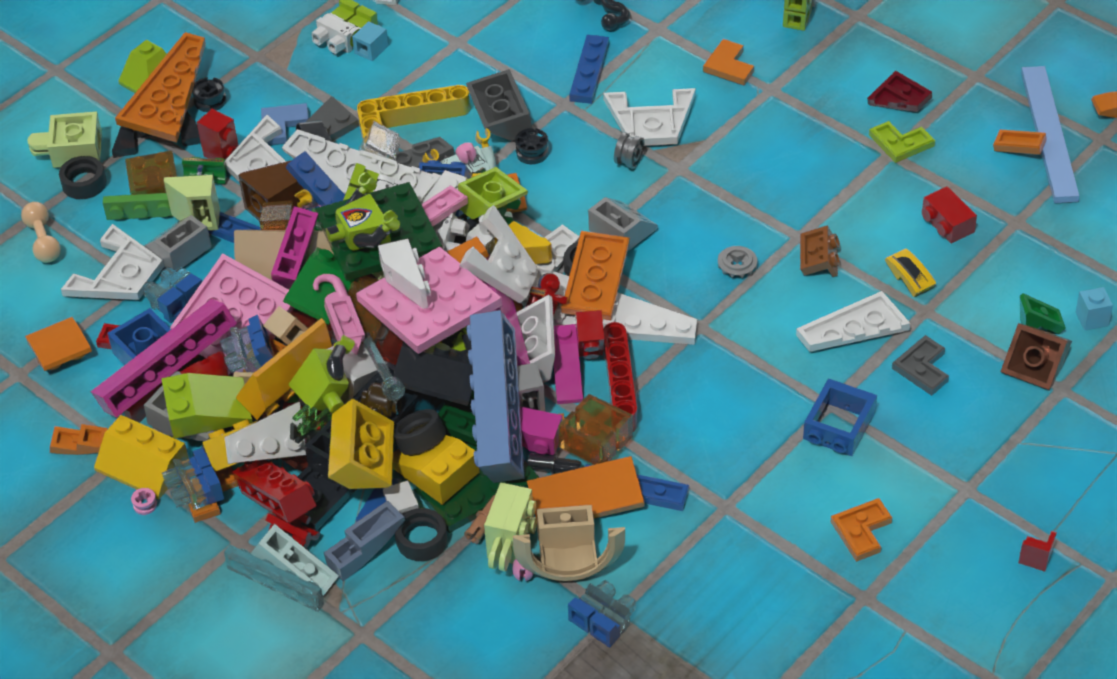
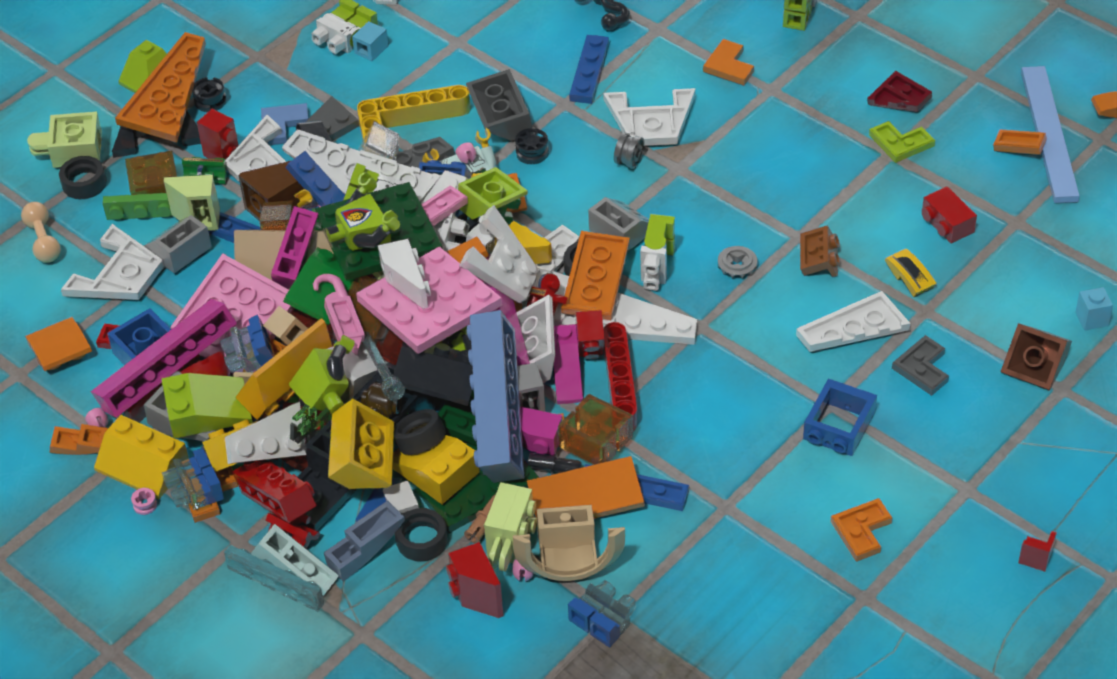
(97, 417): none -> bright pink hinge
(172, 292): hips -> none
(474, 580): none -> red slope
(658, 244): none -> hips
(1037, 314): green slope -> none

